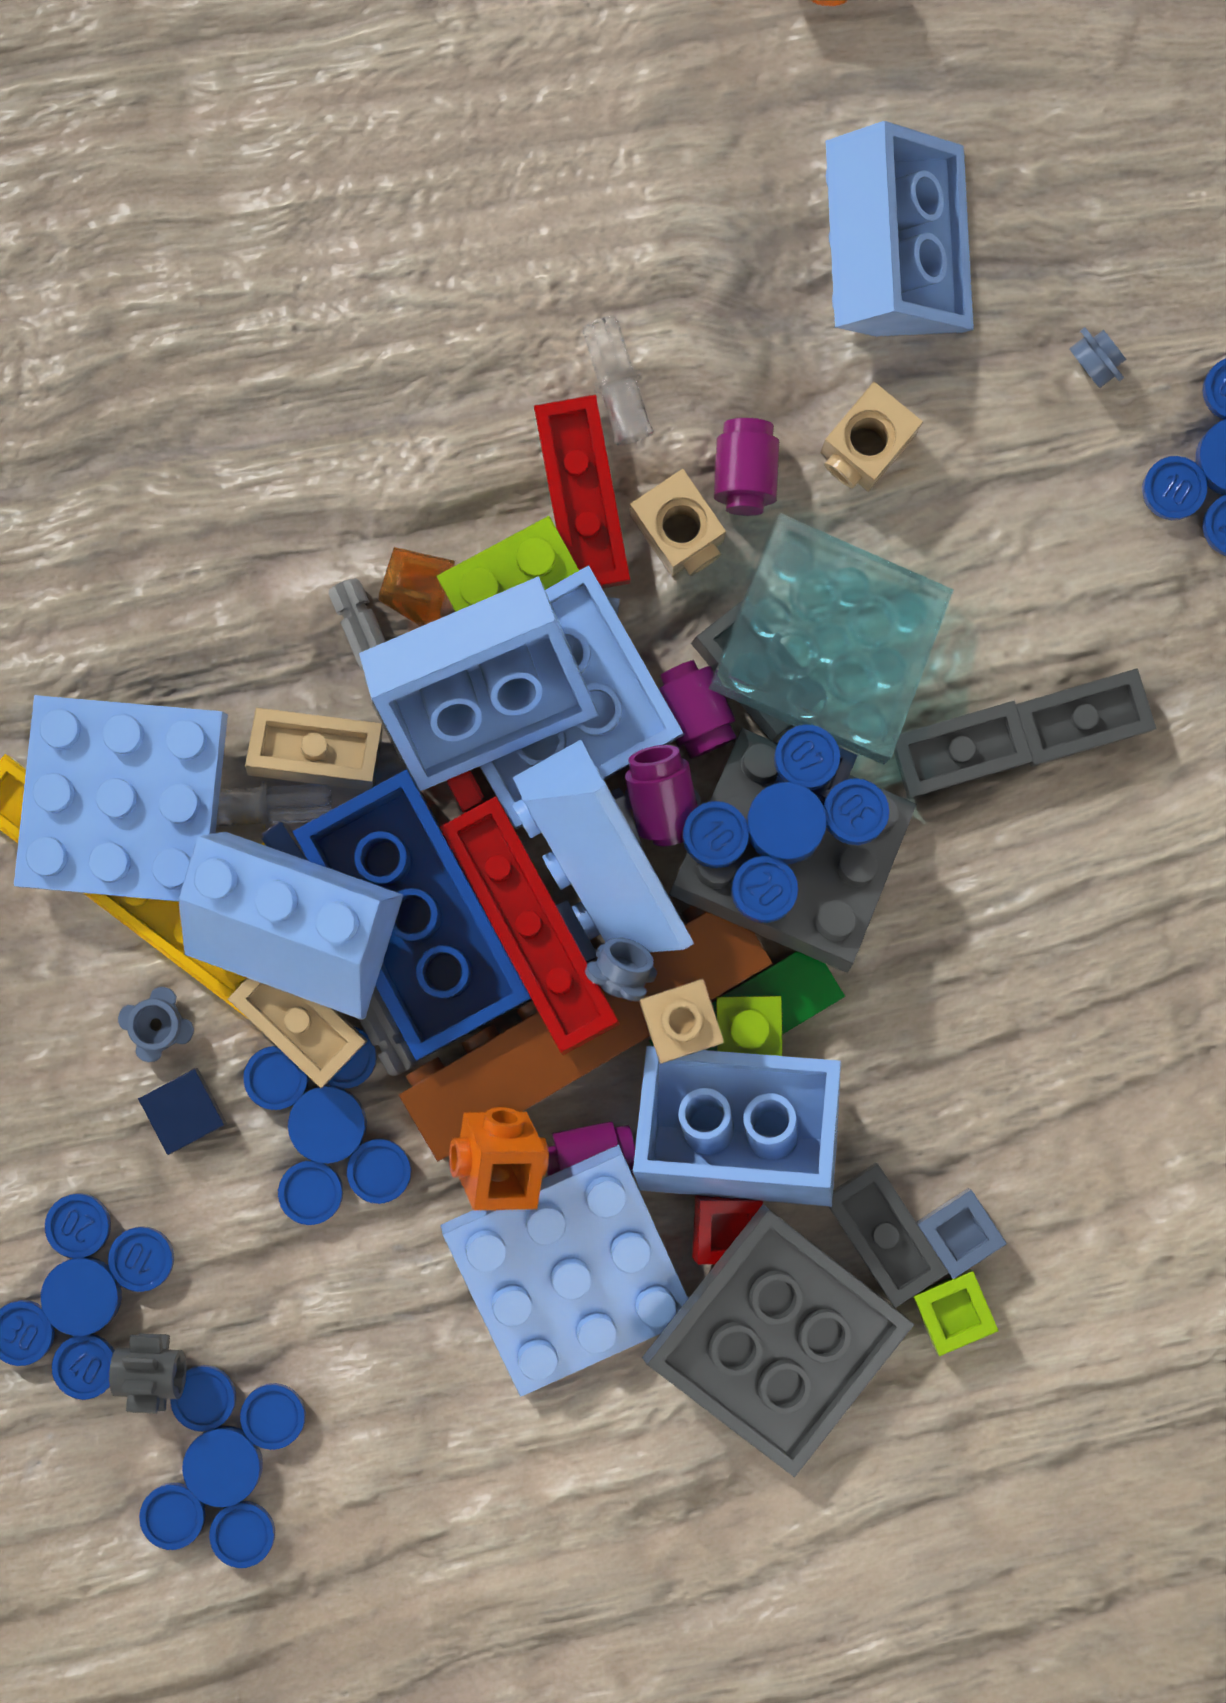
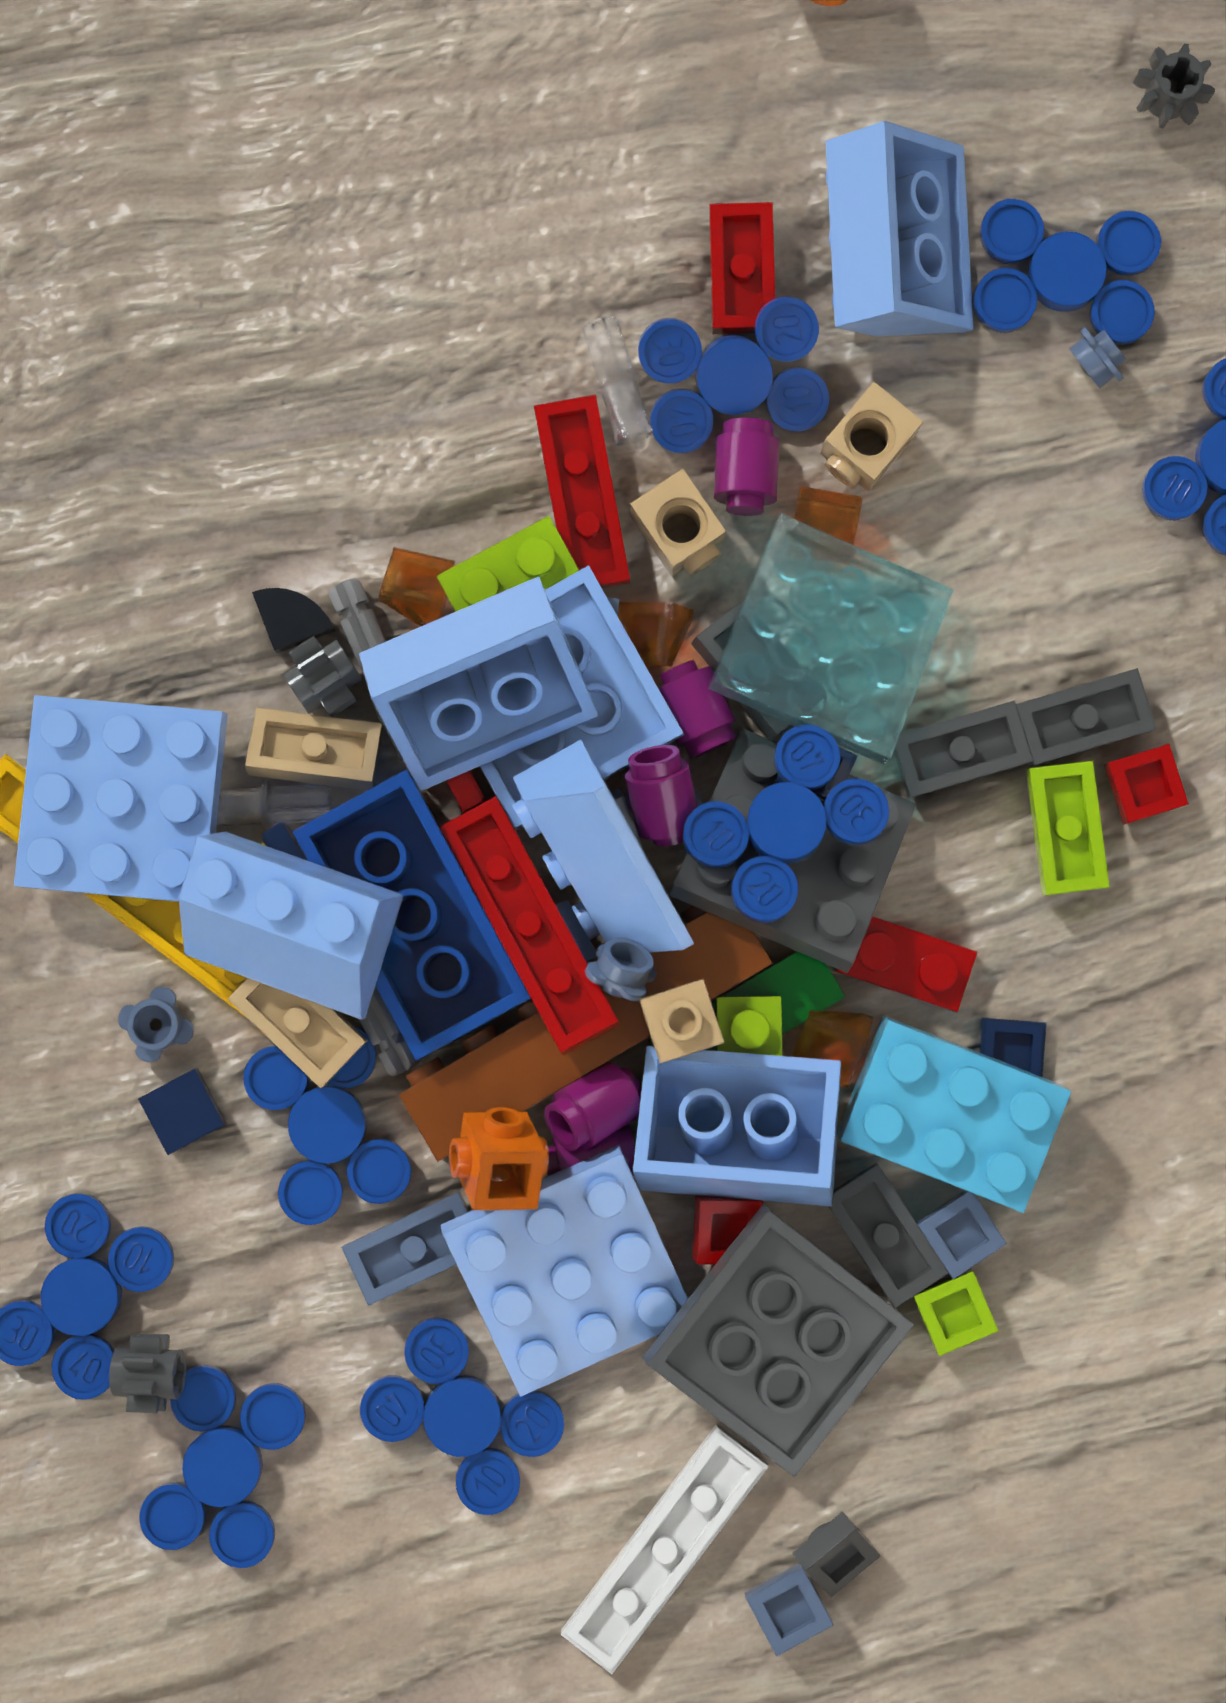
(290, 617): none -> black tile
(322, 676): none -> dark grey gear
(404, 1250): none -> sand blue plate
(462, 1416): none -> blue piece
(594, 1107): none -> magenta brick
(656, 629): none -> clear orange slope
(664, 1549): none -> white tile
(733, 374): none -> blue piece
(740, 264): none -> red plate
(788, 1609): none -> sand blue plate
(829, 512): none -> clear orange slope
(835, 1037): none -> clear orange slope
(836, 1554): none -> dark grey plate
(913, 964): none -> red plate
(953, 1113): none -> medium azure brick
(1014, 1043): none -> dark blue tile
(1066, 271): none -> blue piece
(1067, 828): none -> lime plate
(1146, 784): none -> red plate
(1190, 77): none -> dark grey gear

